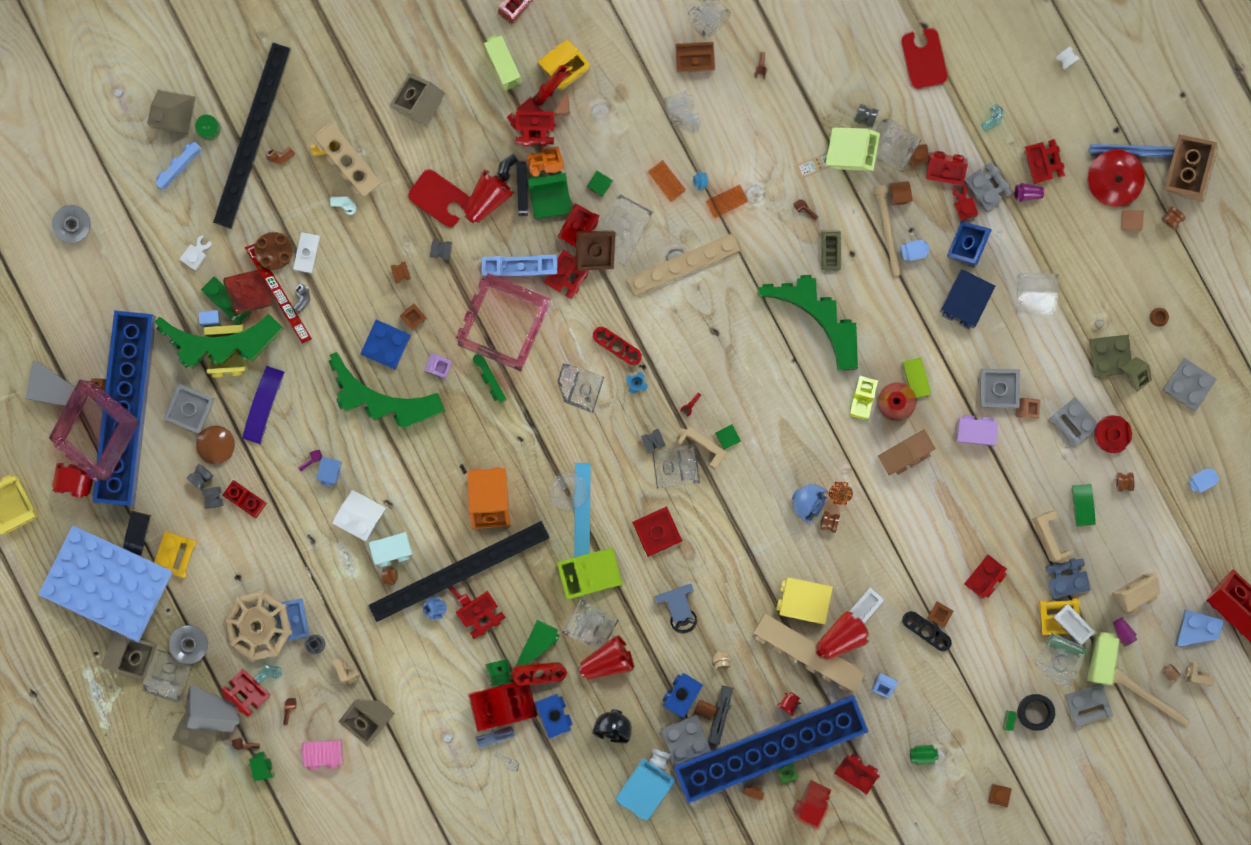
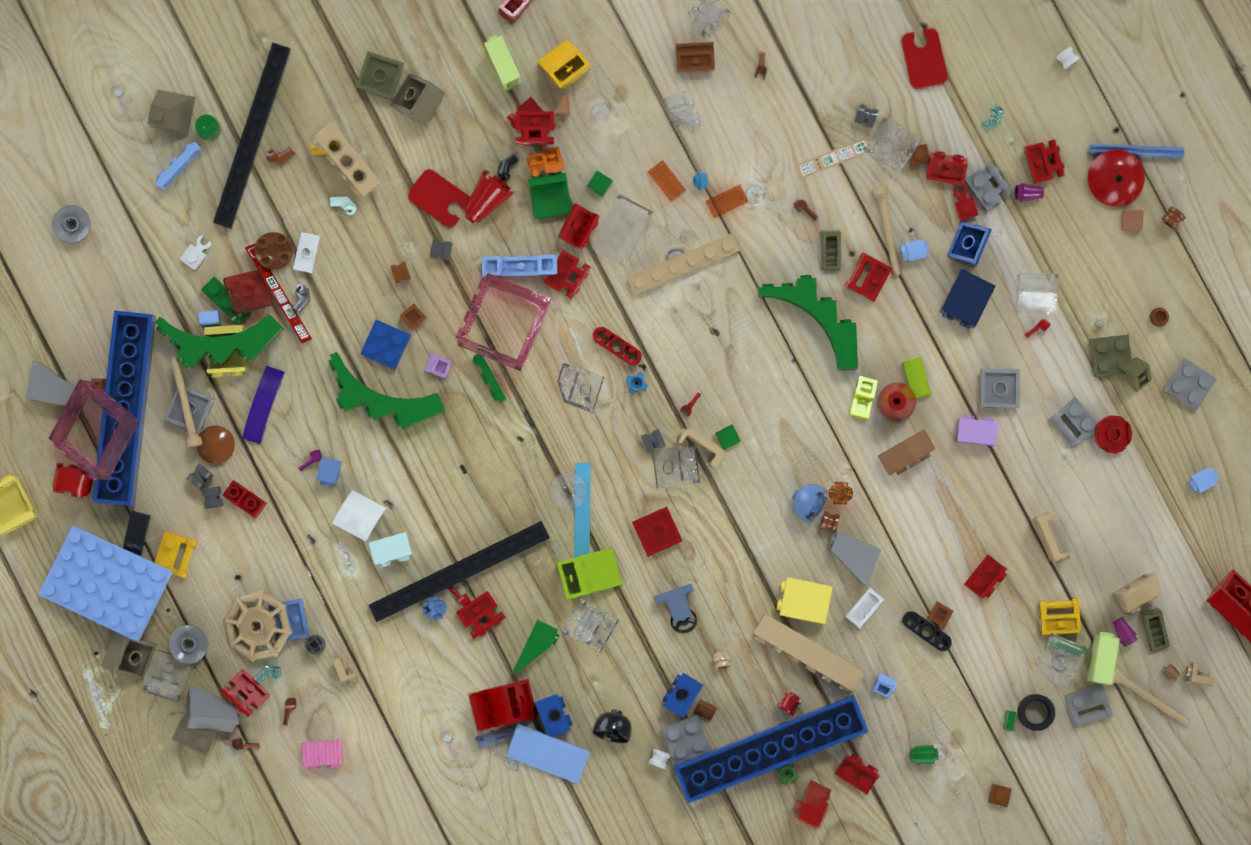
(193, 438): none -> tan piece
(261, 767): green brick -> none
(366, 719): dark tan slope -> none
(380, 75): none -> olive plate
(389, 575): dark orange plate -> none
(488, 498): orange slope -> none
(500, 677): green piece -> none
(522, 188): black beam -> none
(547, 89): red pin -> none
(547, 677): red beam -> none
(548, 754): none -> light blue tile
(595, 250): reddish brown plate -> none
(608, 660): red cone -> none
(645, 789): medium azure brick -> none
(715, 736): dark grey pin -> none
(754, 791): dark orange plate -> none
(842, 637): red cone -> none
(852, 149): yellowish green brick -> none
(855, 555): none -> light grey slope
(874, 280): none -> red plate
(900, 193): dark orange brick -> none
(1028, 408): nougat slope -> none
(1042, 324): none -> red hand
(1068, 584): sand blue plate -> none
(1074, 624): white plate -> none
(1083, 505): green slope -> none
(1125, 482): dark orange wheel -> none
(1145, 615): none -> olive slope
(1191, 167): medium nougat slope -> none
(1198, 628): light blue wing -> none

